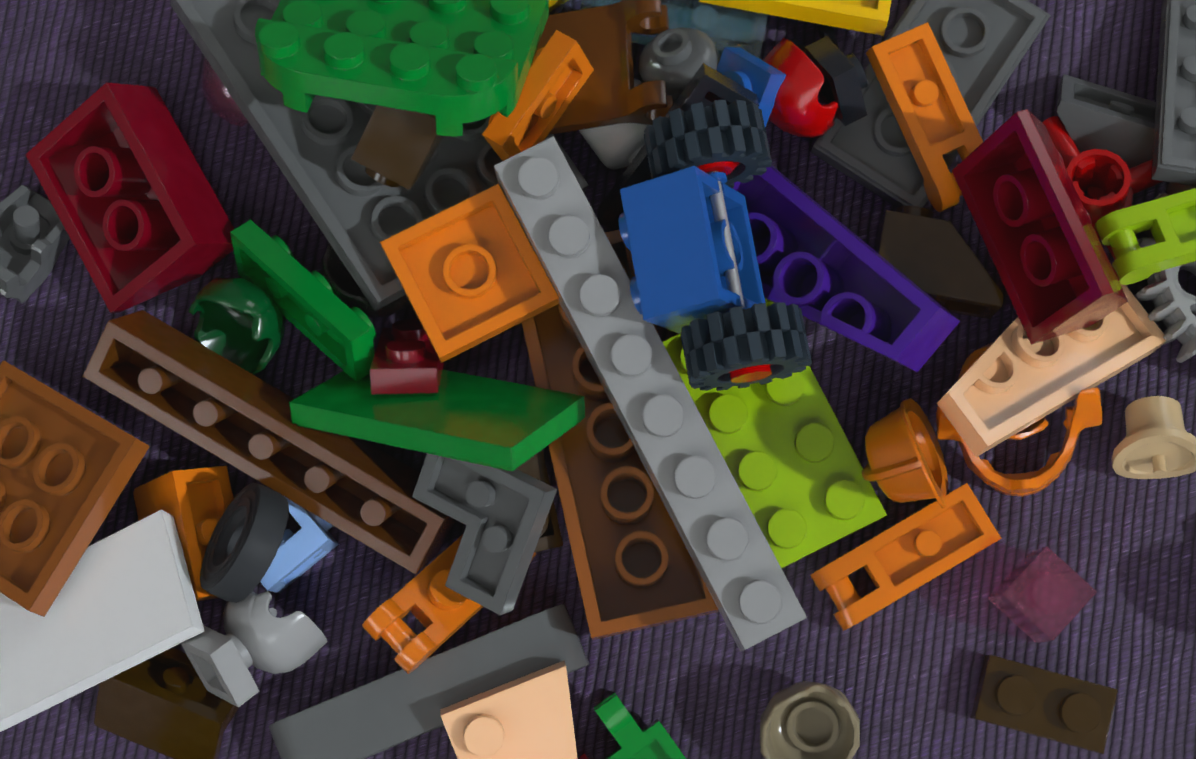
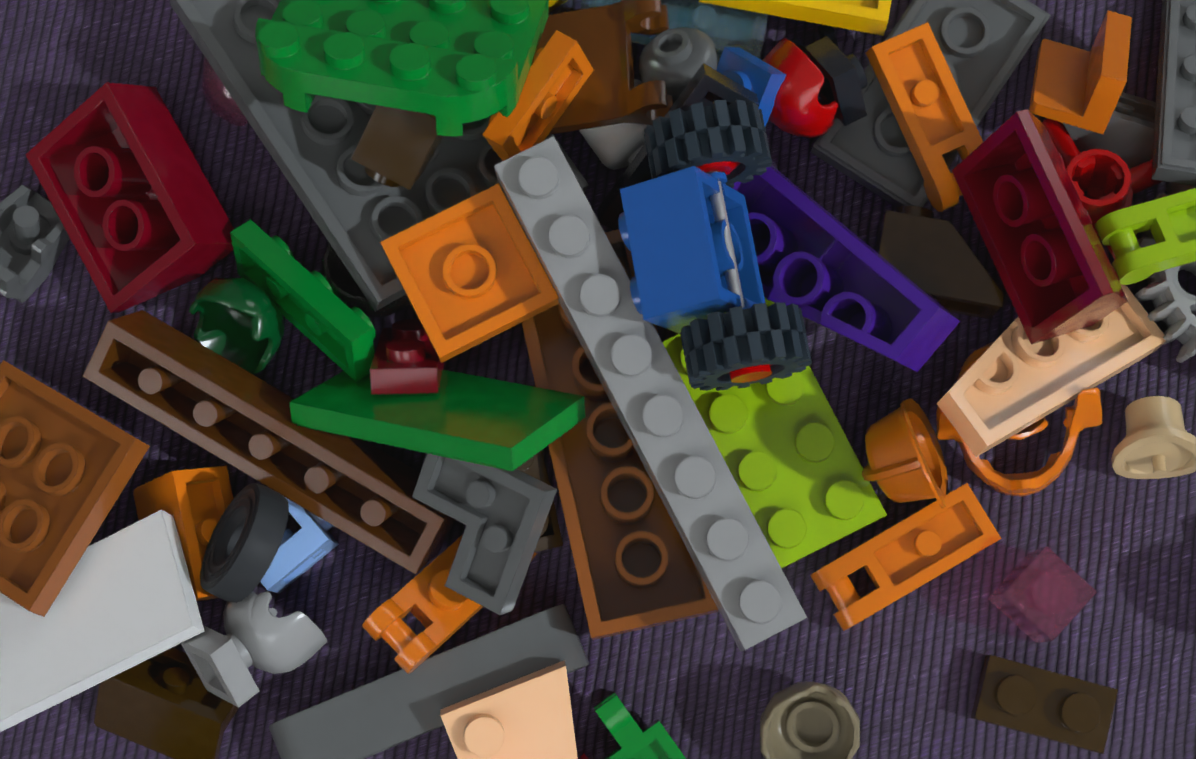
(1081, 84): none -> orange panel

